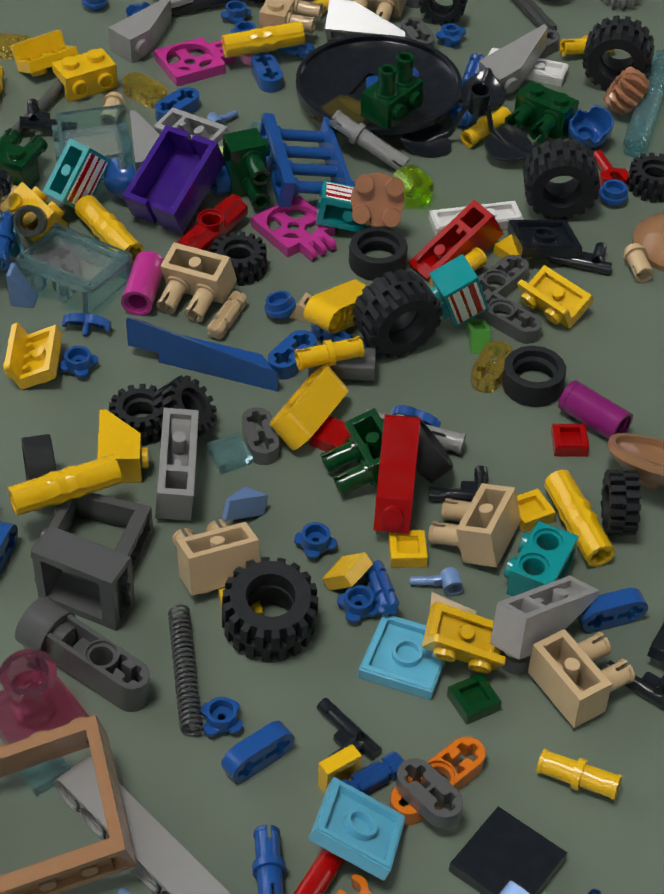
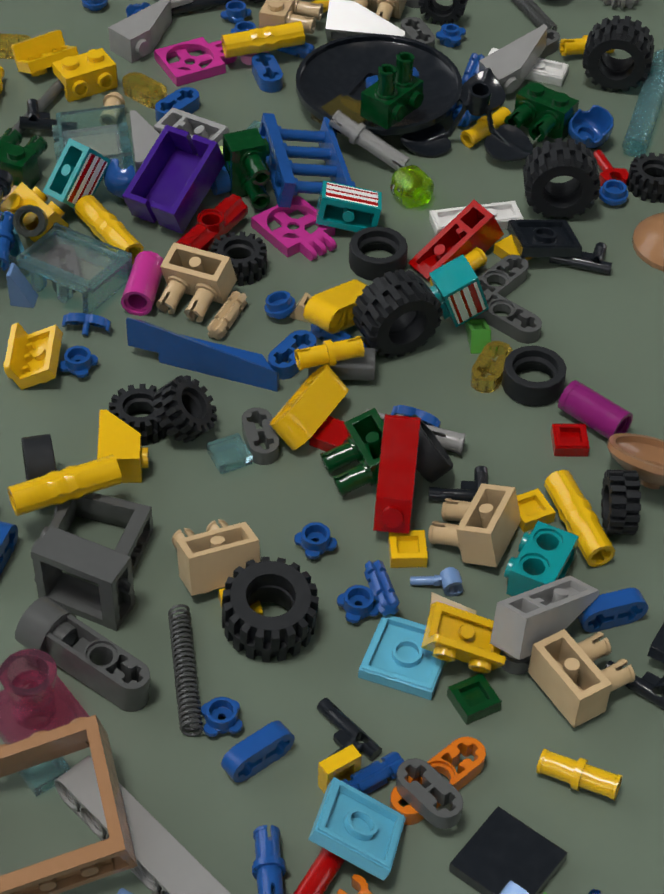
(177, 464): light grey slope -> none
(222, 118): medium blue hand -> none
(245, 504): medium blue piece -> none
(347, 571): yellow tile -> none
(377, 200): nougat piece -> none
(555, 296): yellow bracket -> none
(626, 91): nougat gear -> none
(636, 257): tan pin -> none

